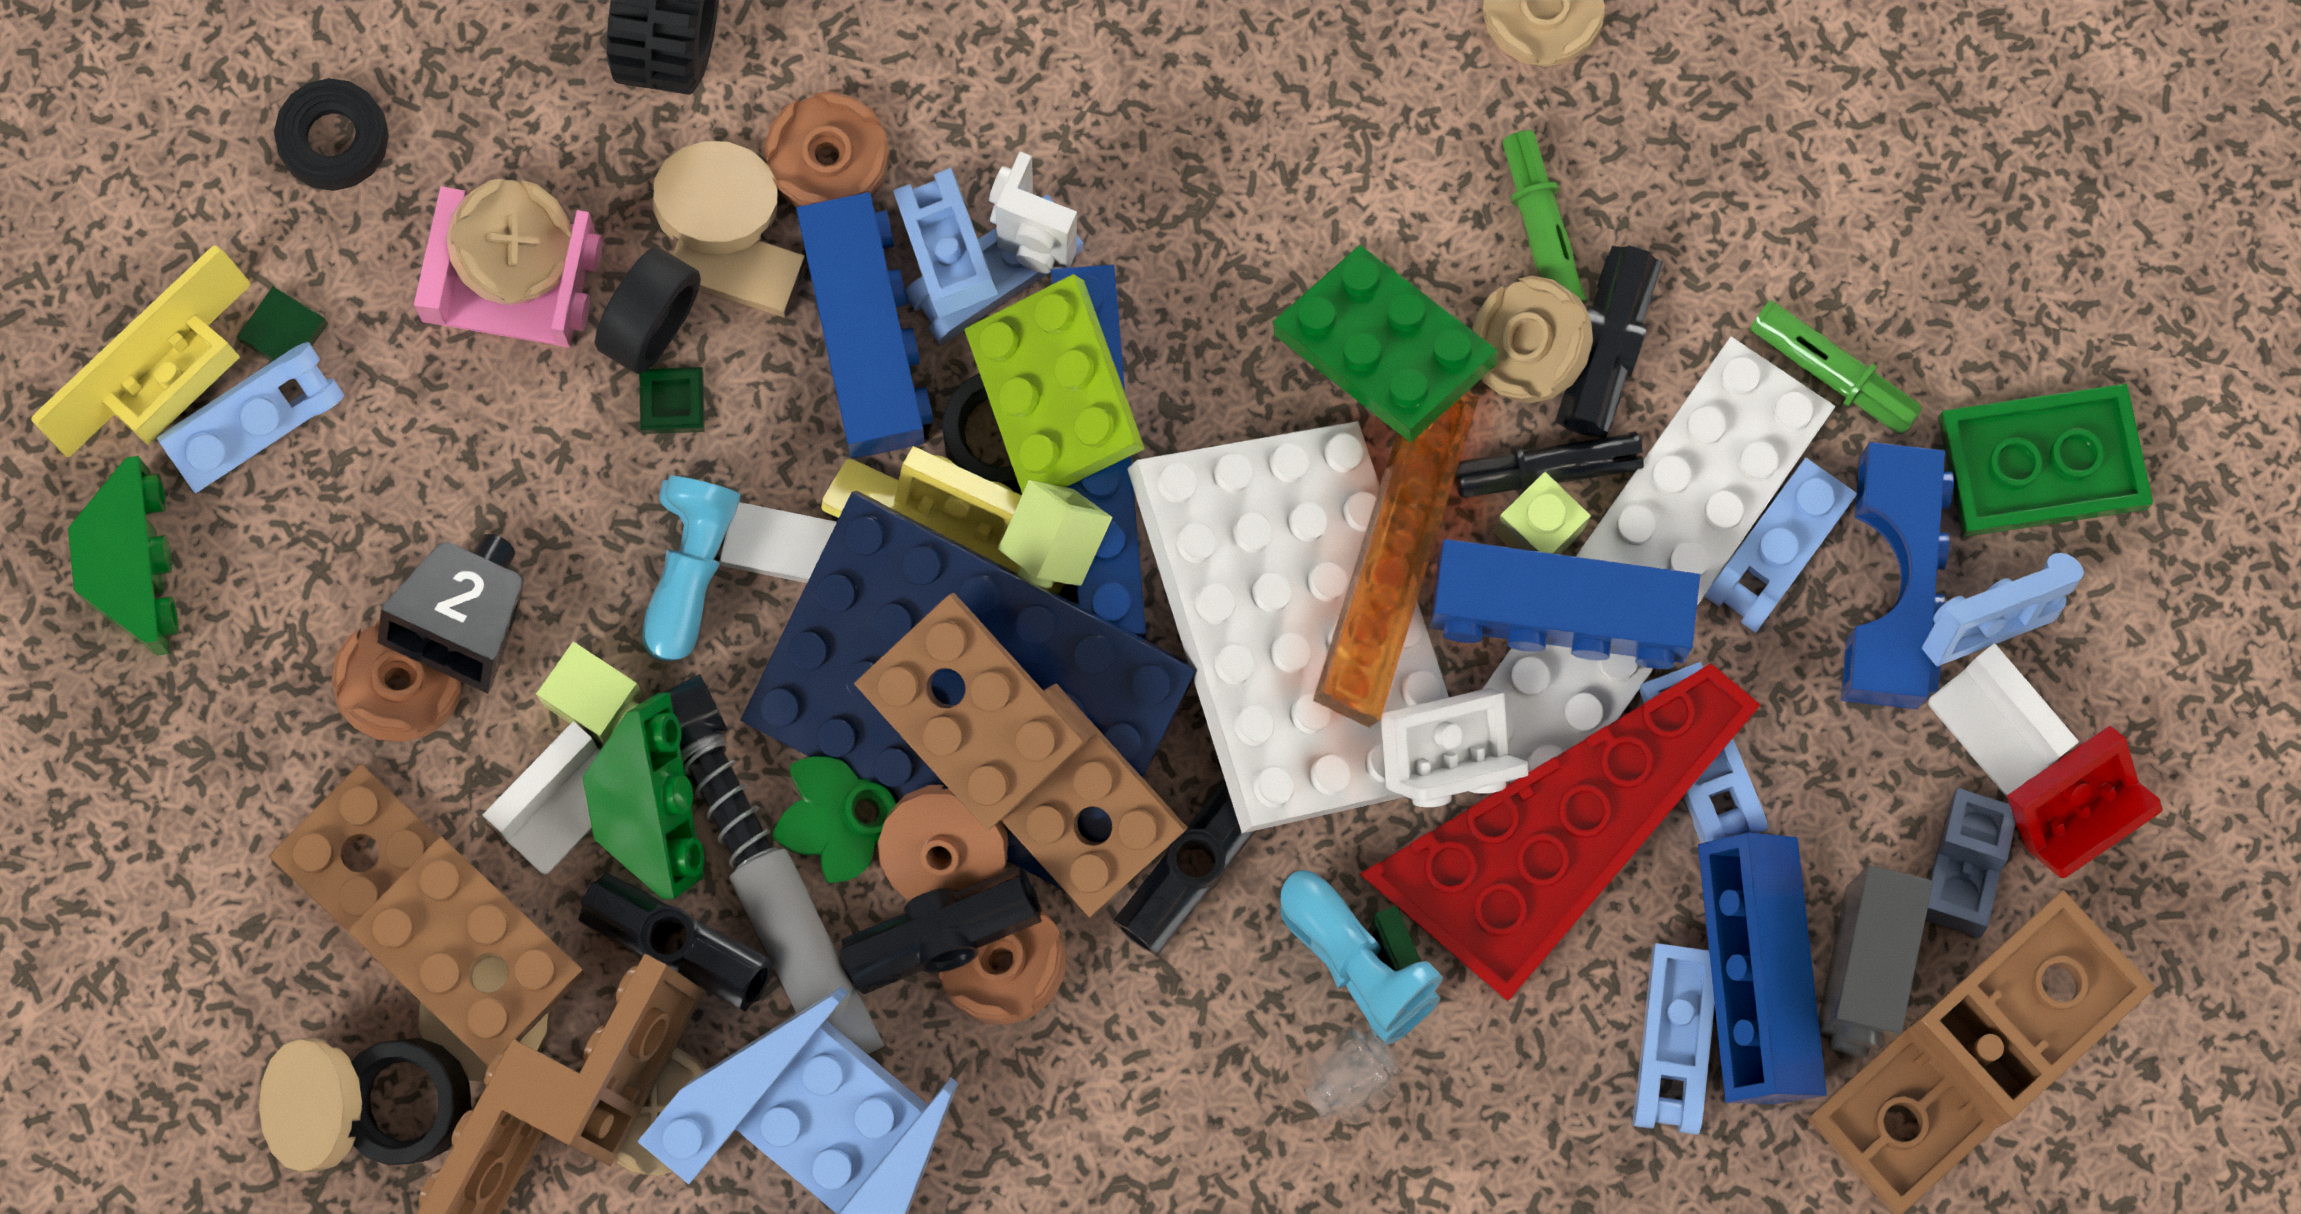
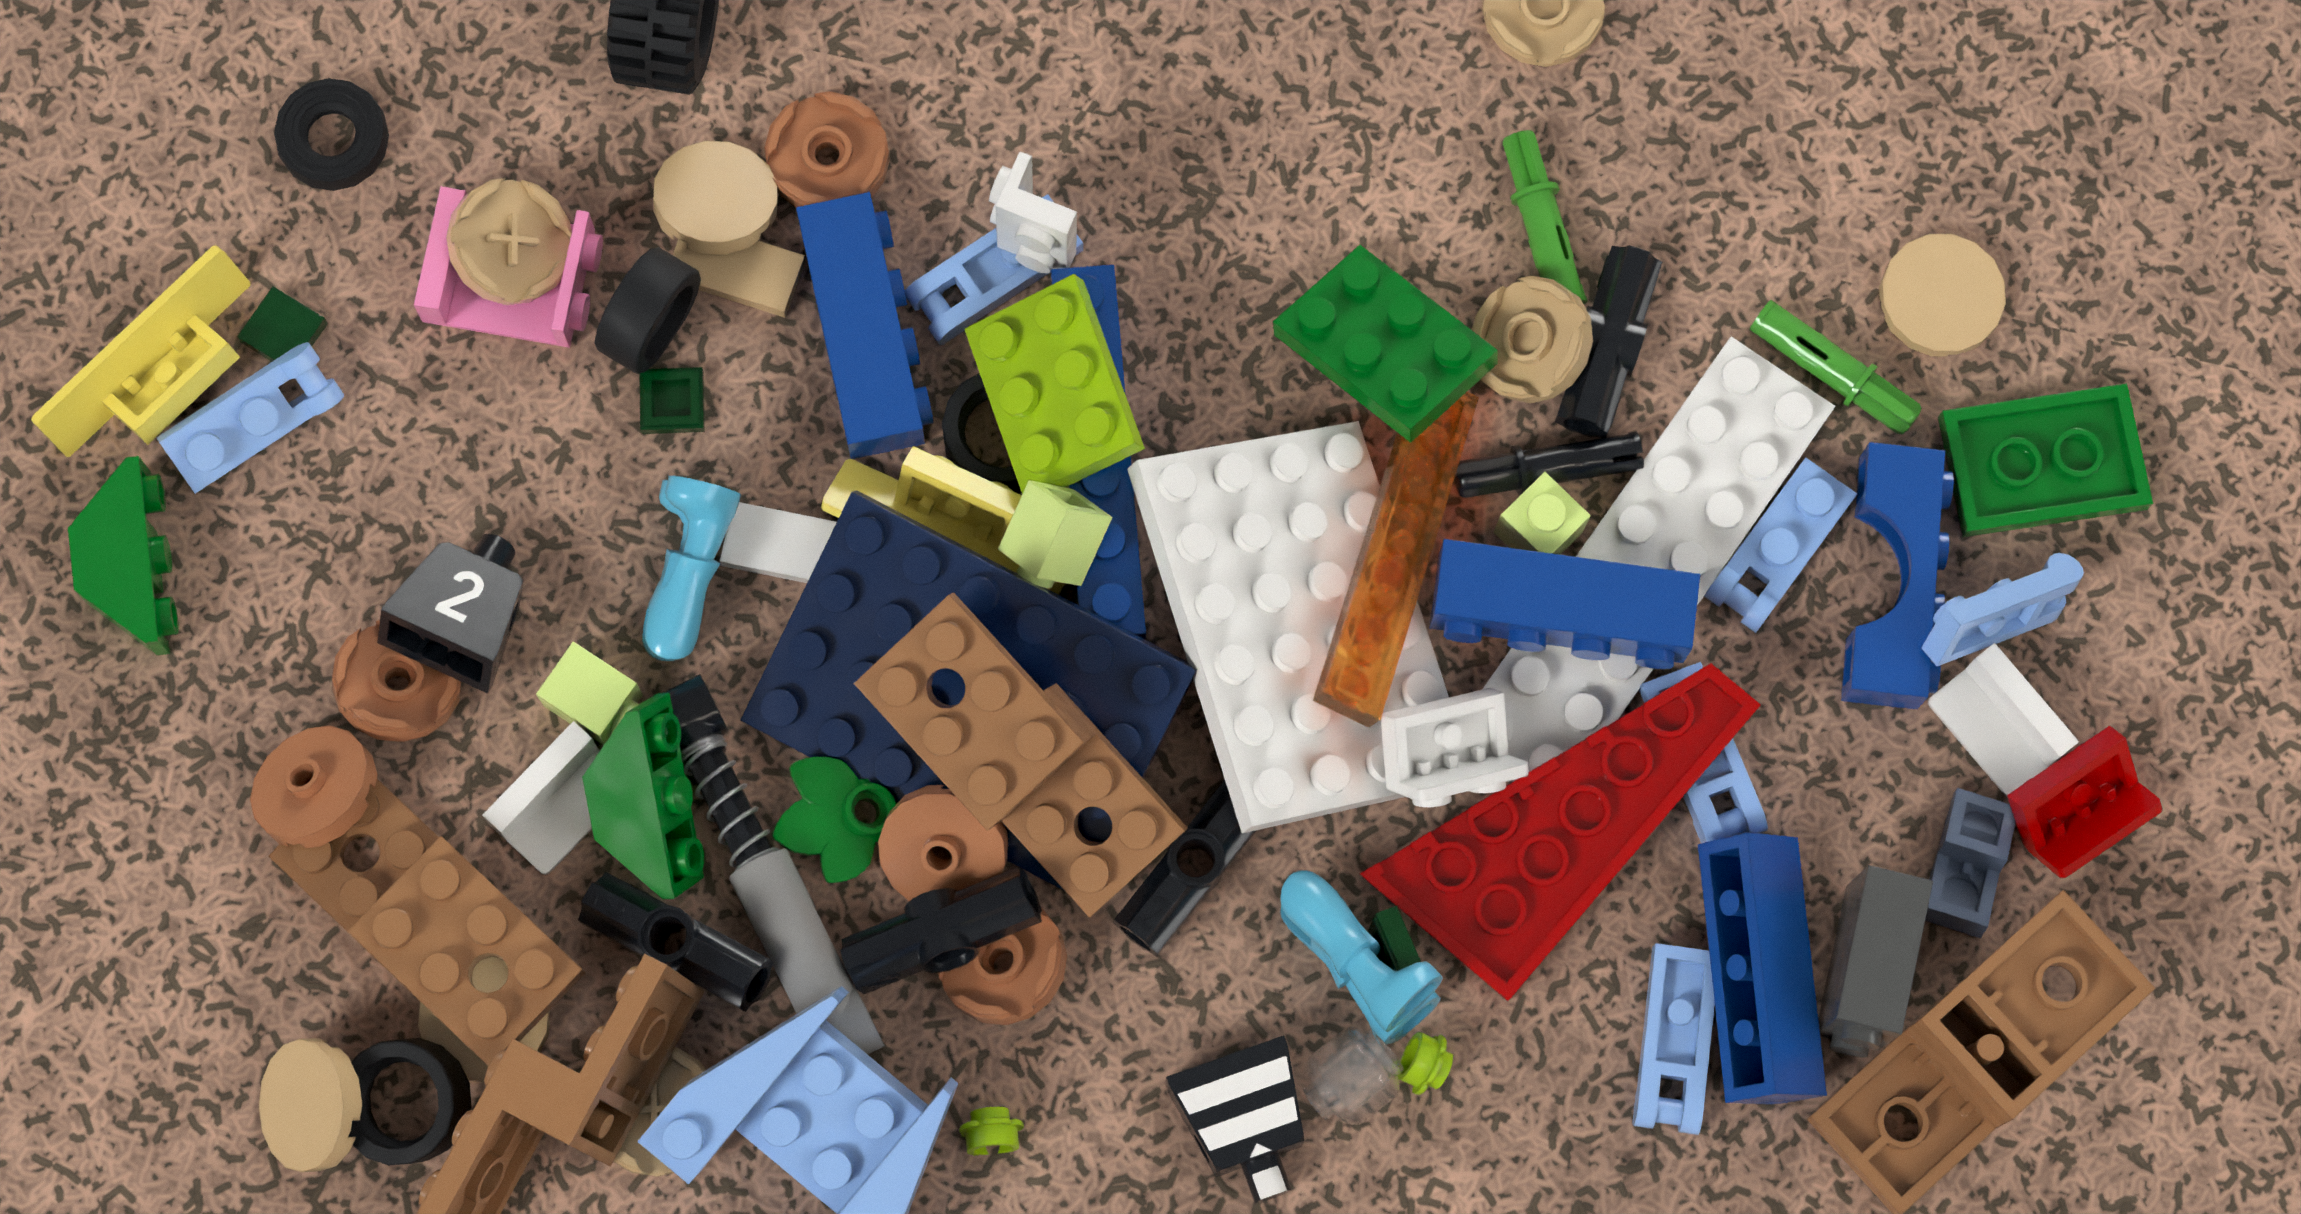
(313, 787): none -> nougat plate
(945, 243): light blue plate -> none
(991, 1127): none -> lime plate
(1243, 1114): none -> torso
(1425, 1062): none -> lime plate
(1942, 295): none -> tan tile

